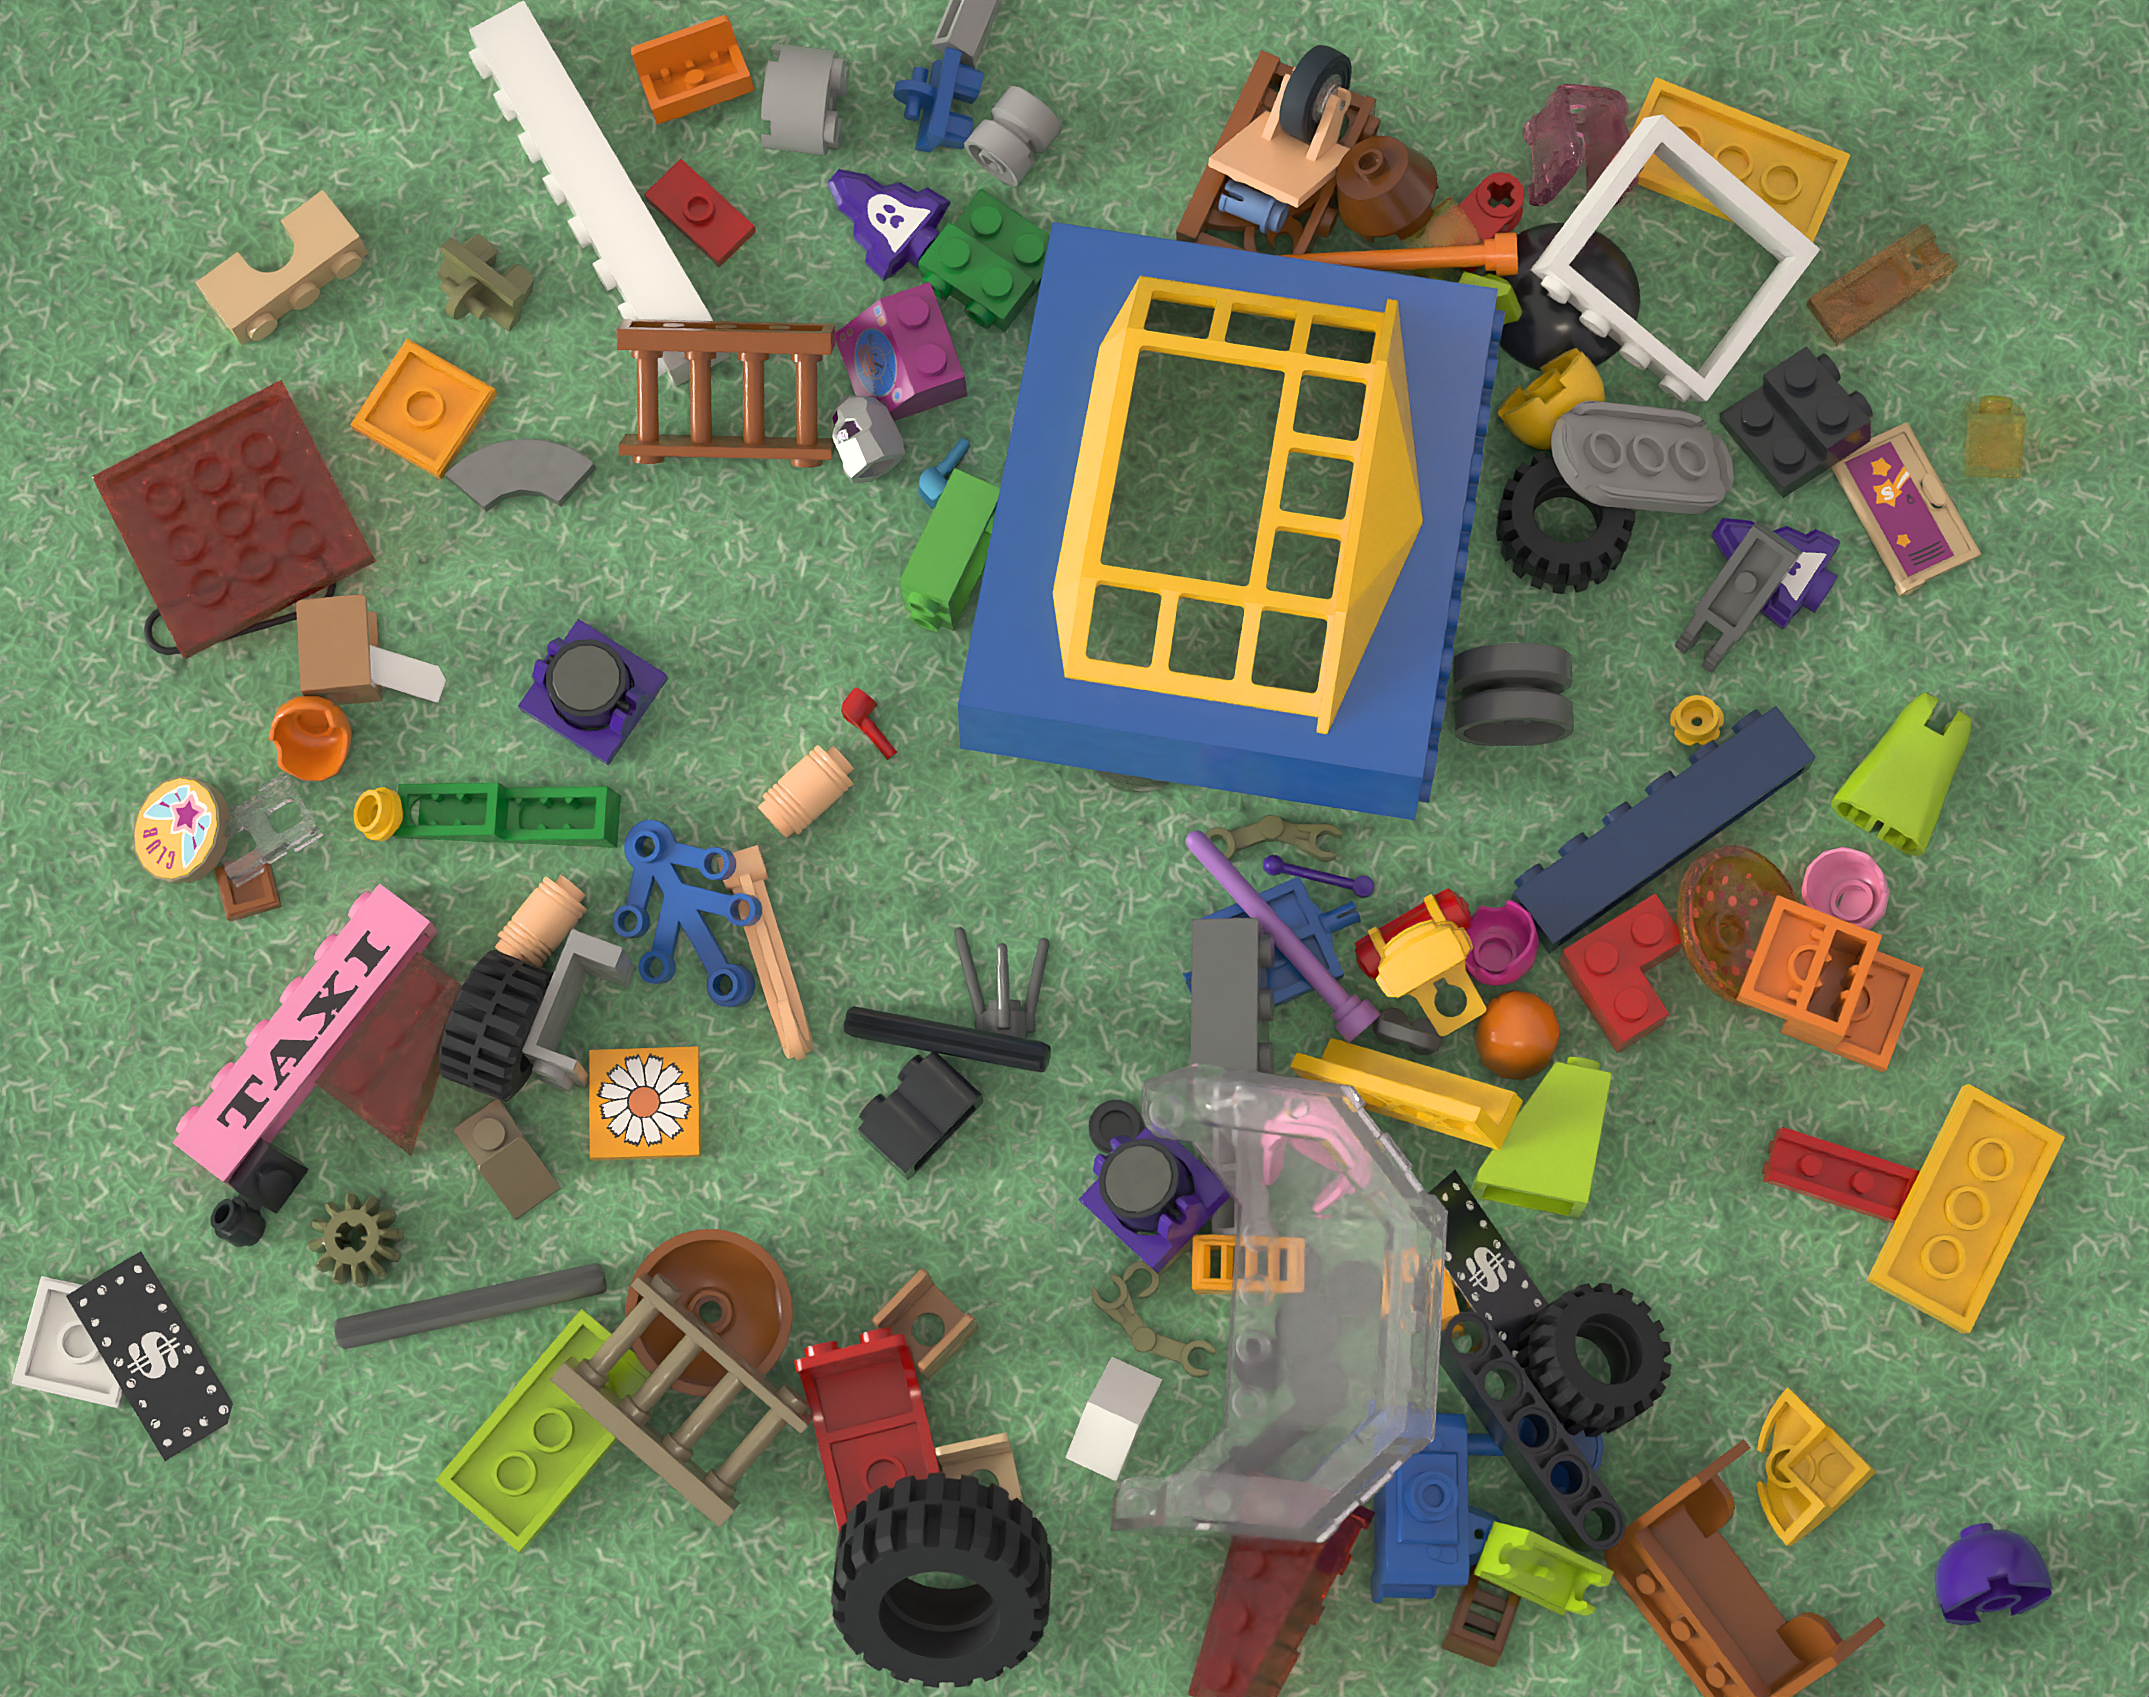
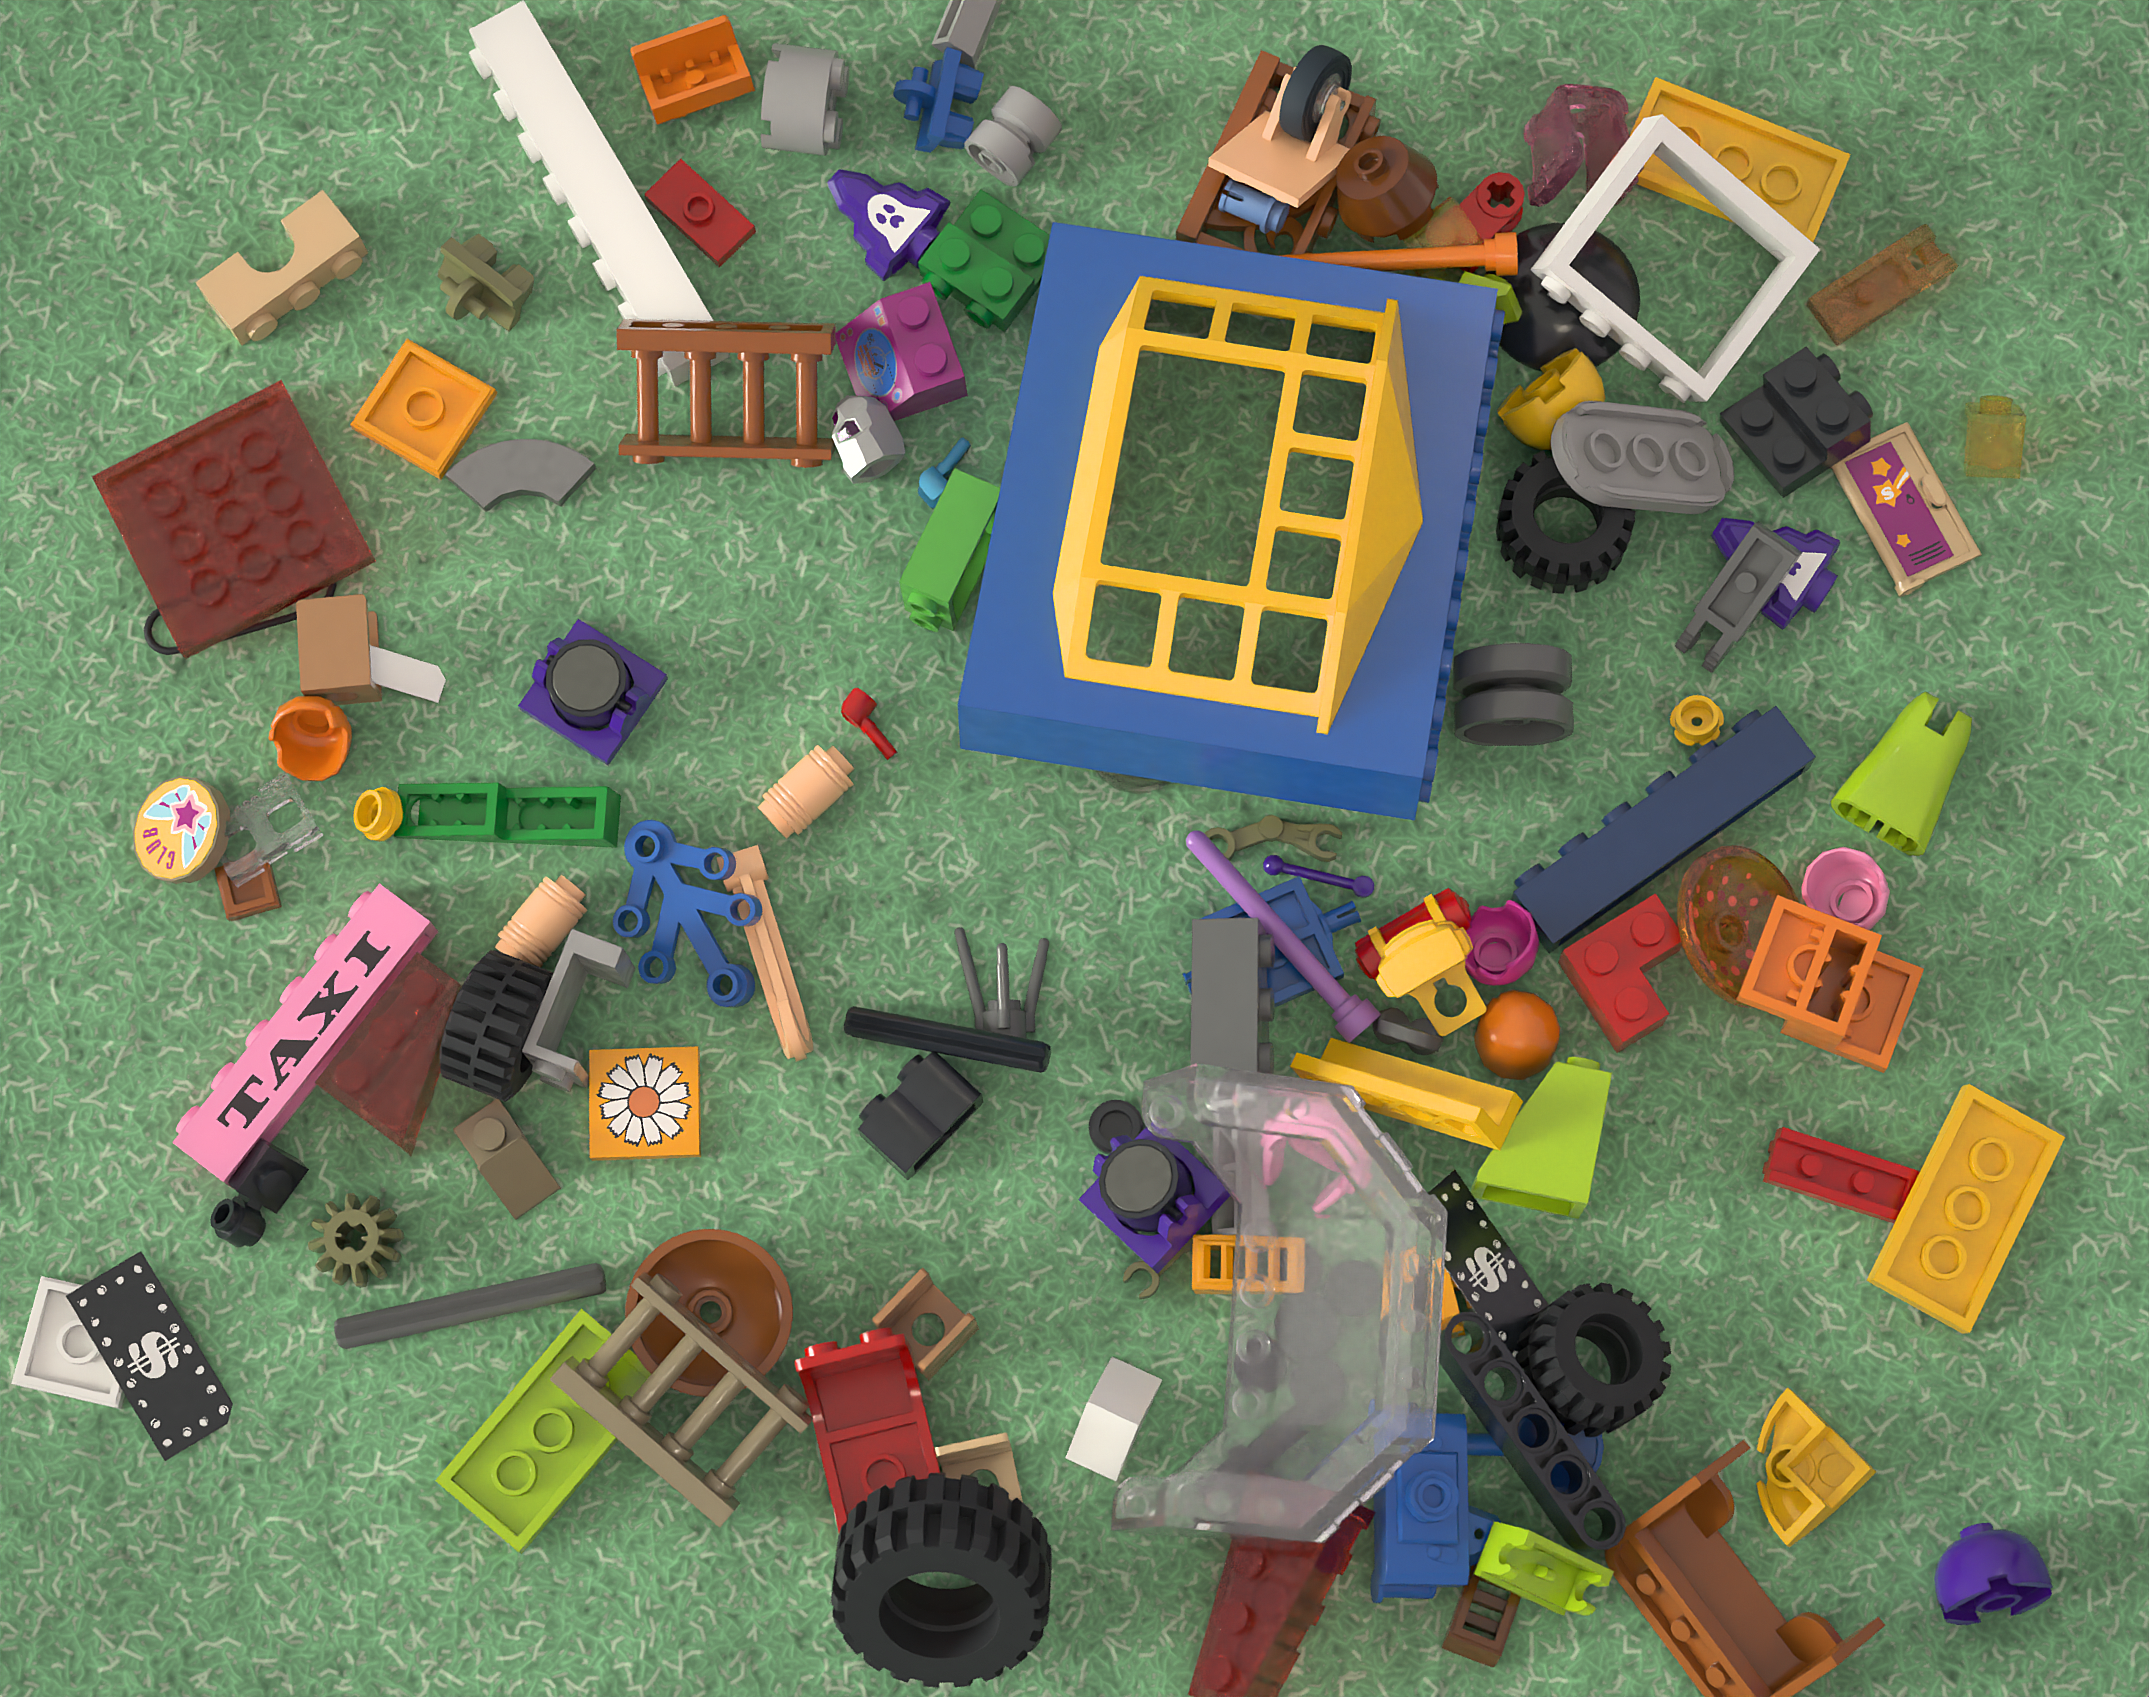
(1143, 1338): olive piece -> none

